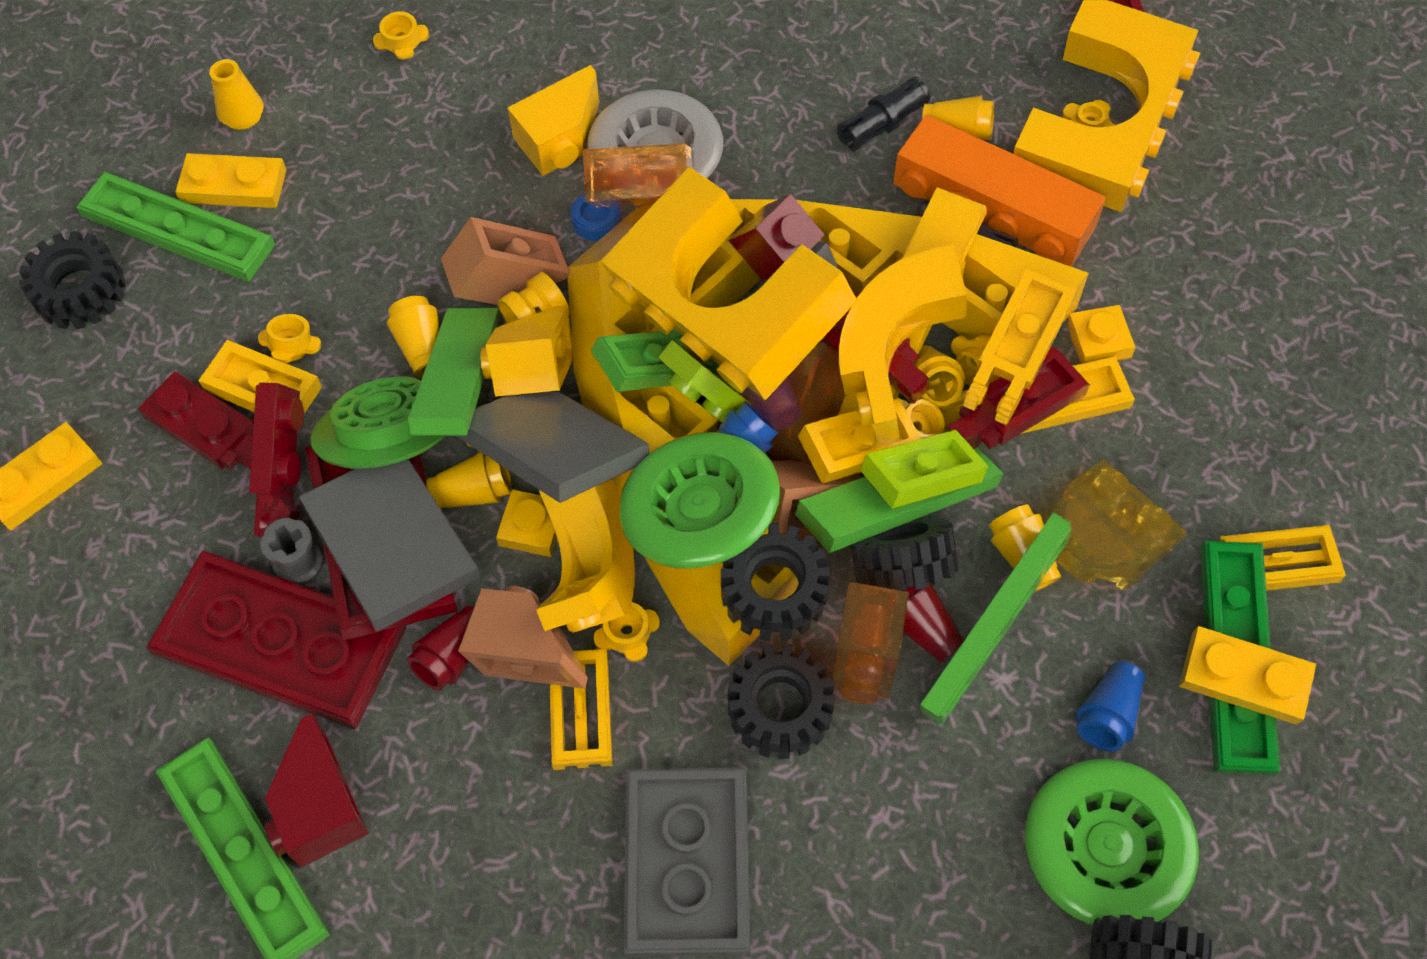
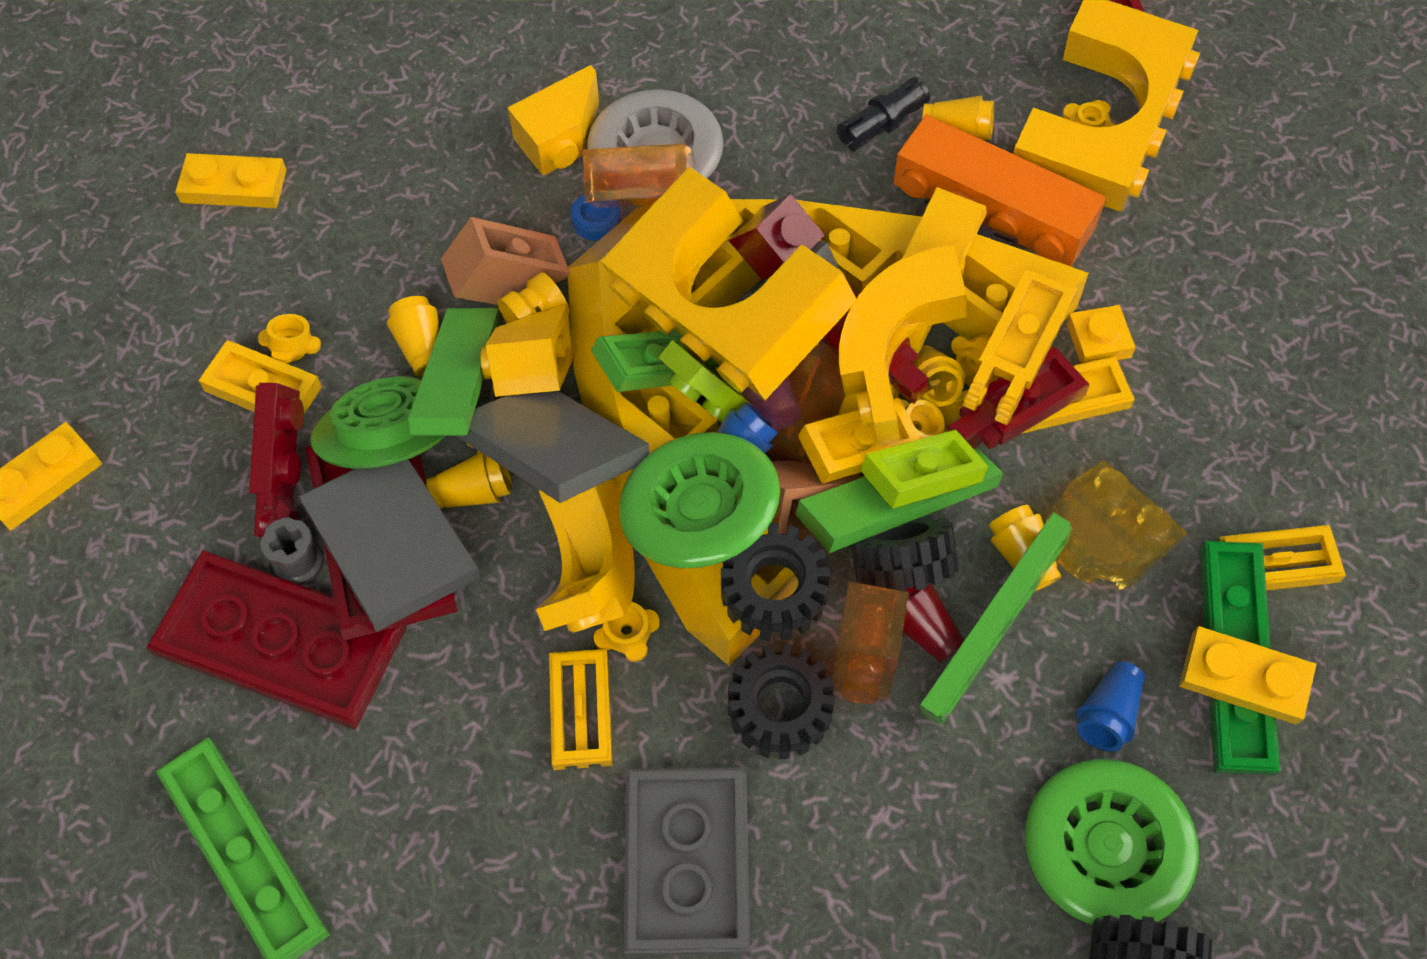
(62, 259): black tyre -> none
(176, 226): bright green tile -> none
(200, 422): dark red hinge -> none
(234, 96): yellow cone -> none
(311, 799): dark red slope -> none
(400, 34): yellow plate -> none
(436, 654): dark red cone -> none
(511, 643): nougat slope -> none
(527, 525): yellow plate -> none

